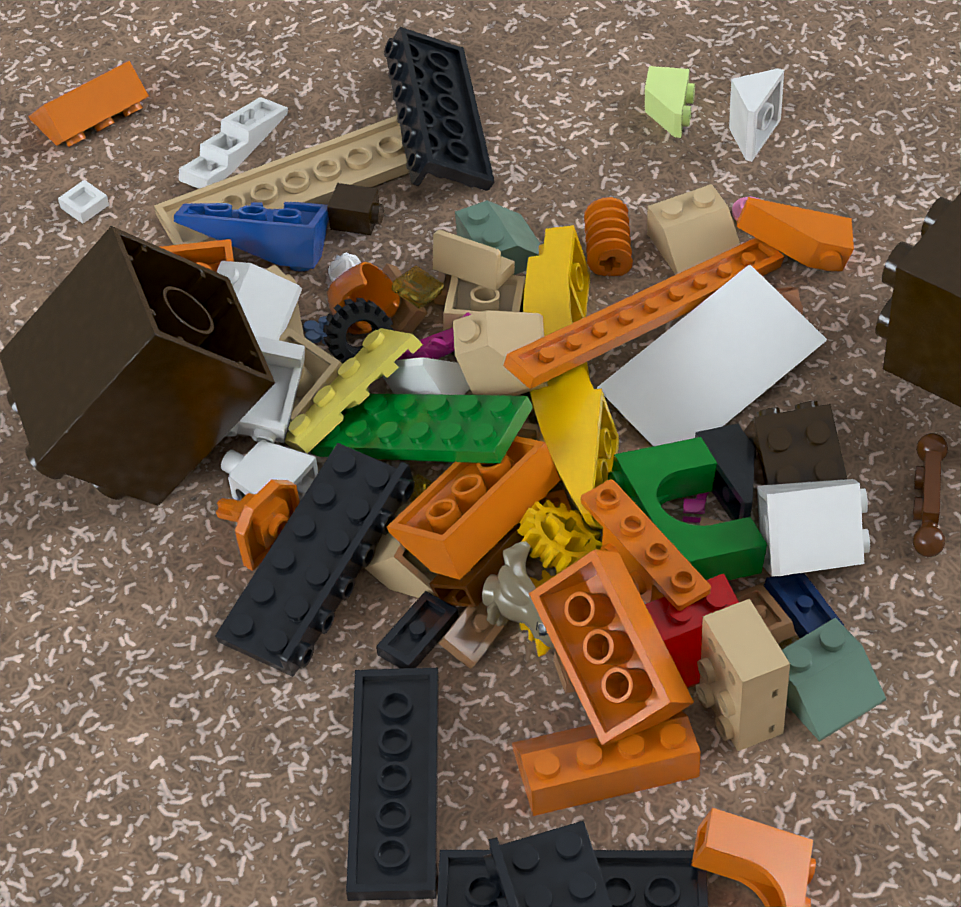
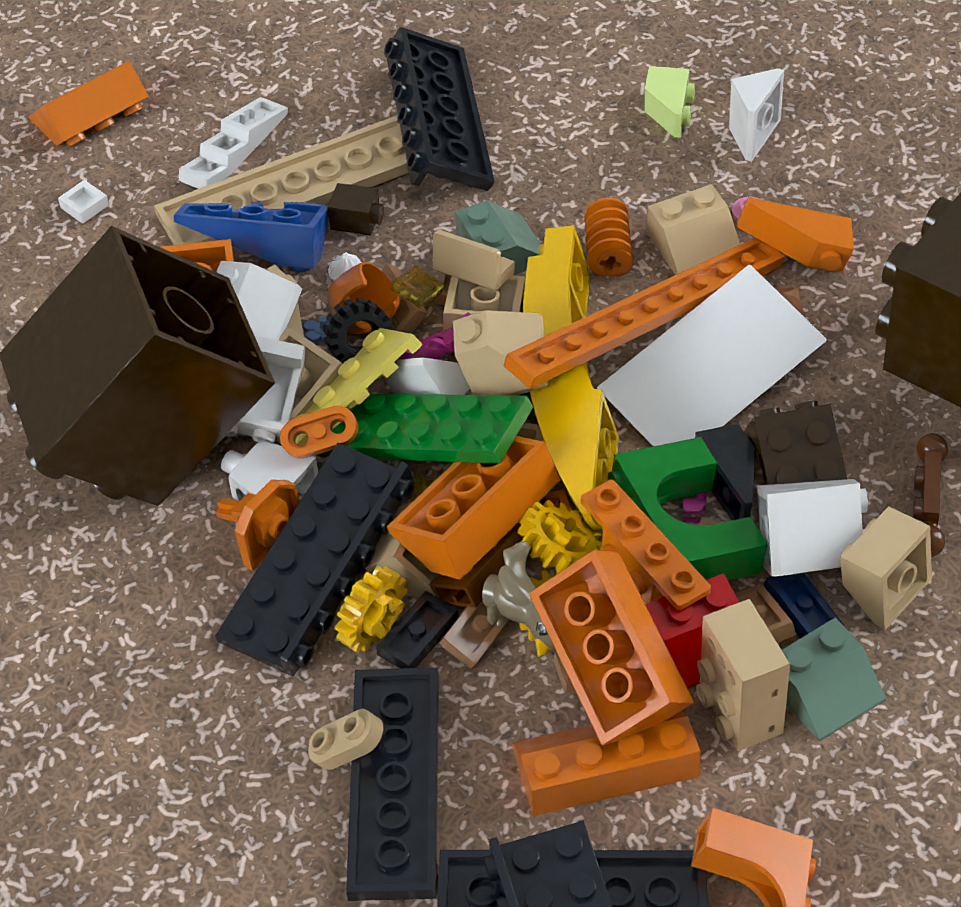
(319, 428): none -> orange plate
(345, 739): none -> tan plate
(371, 608): none -> yellow gear
(887, 565): none -> tan slope

